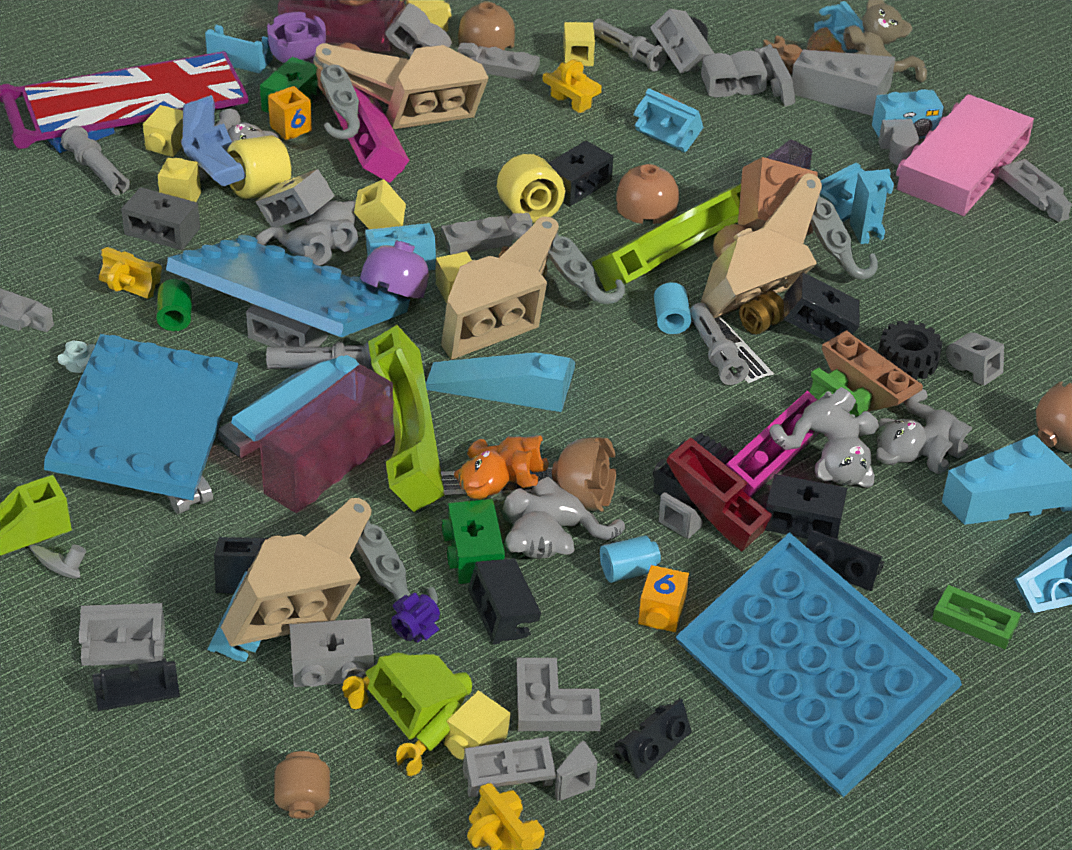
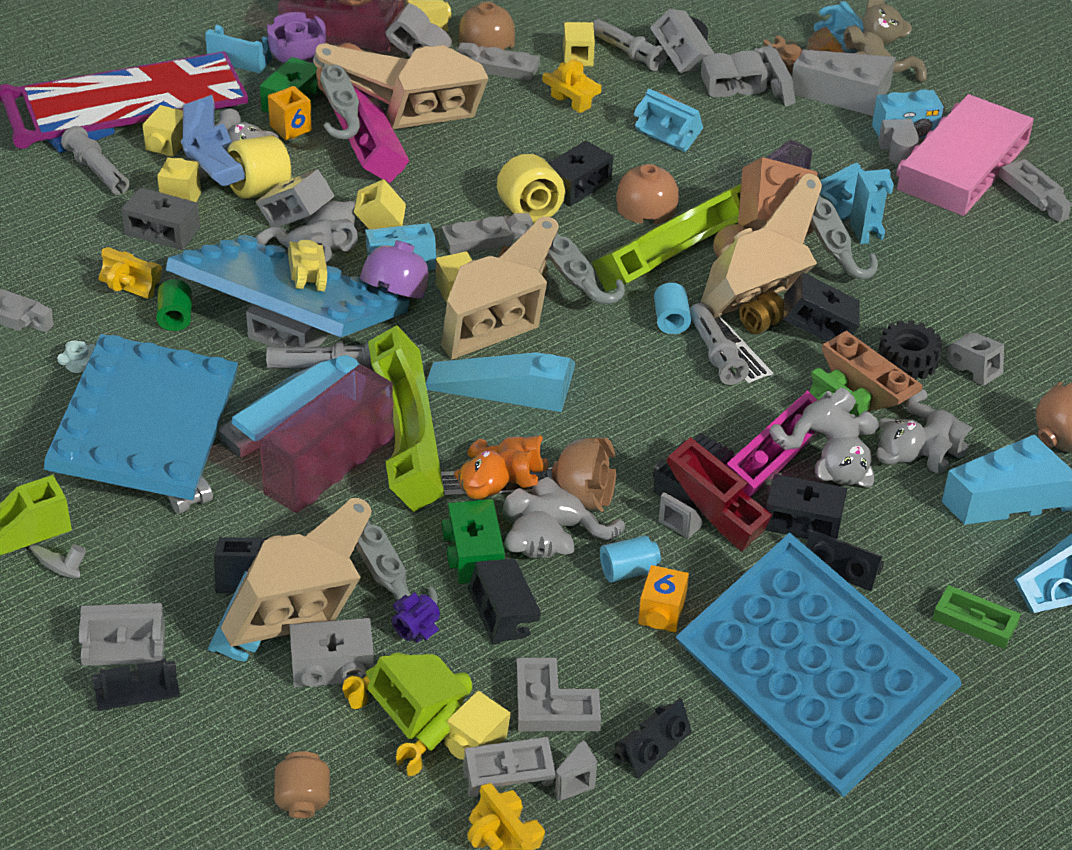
(307, 264): none -> light yellow hinge

